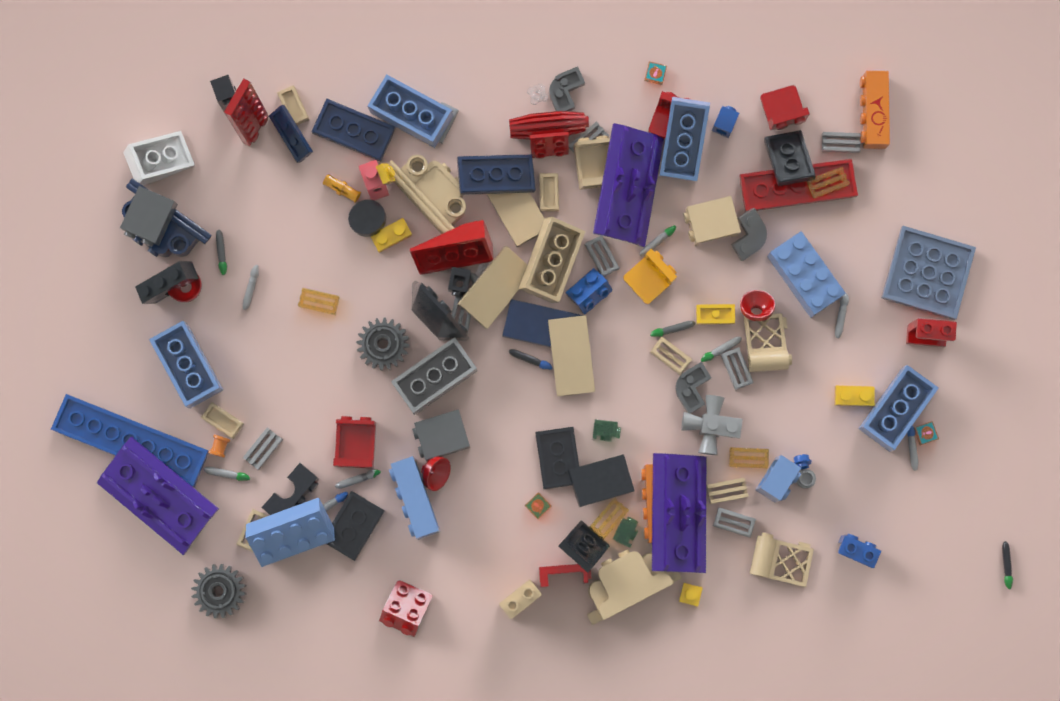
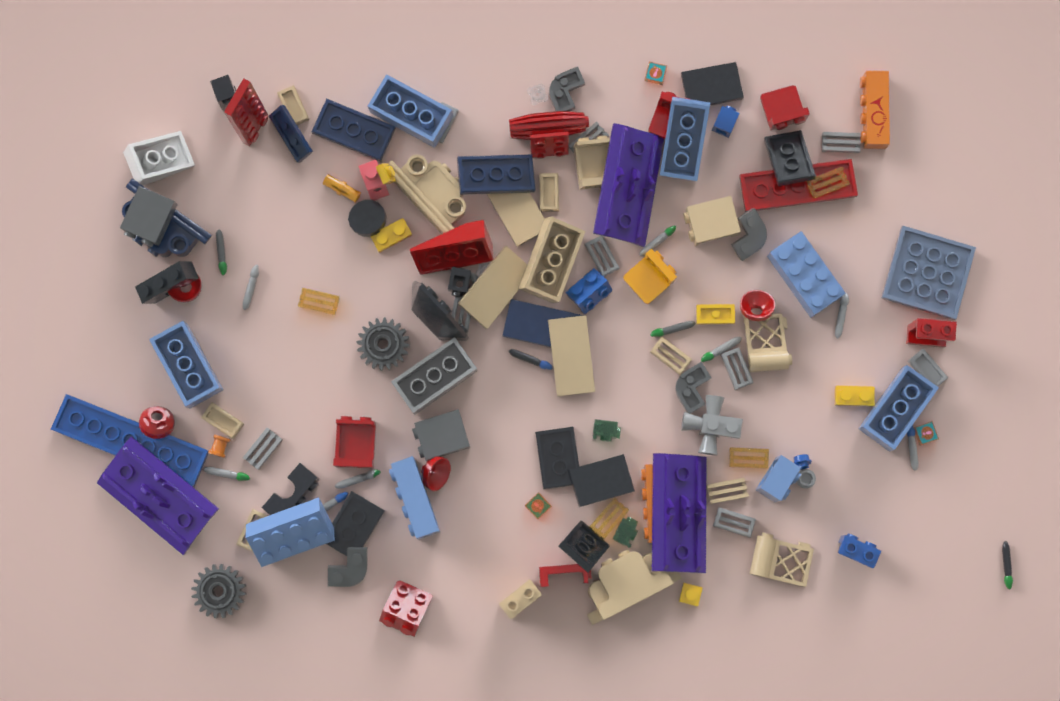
(153, 428): none -> red piece
(352, 573): none -> dark grey plate
(713, 84): none -> black tile
(927, 367): none -> light grey tile

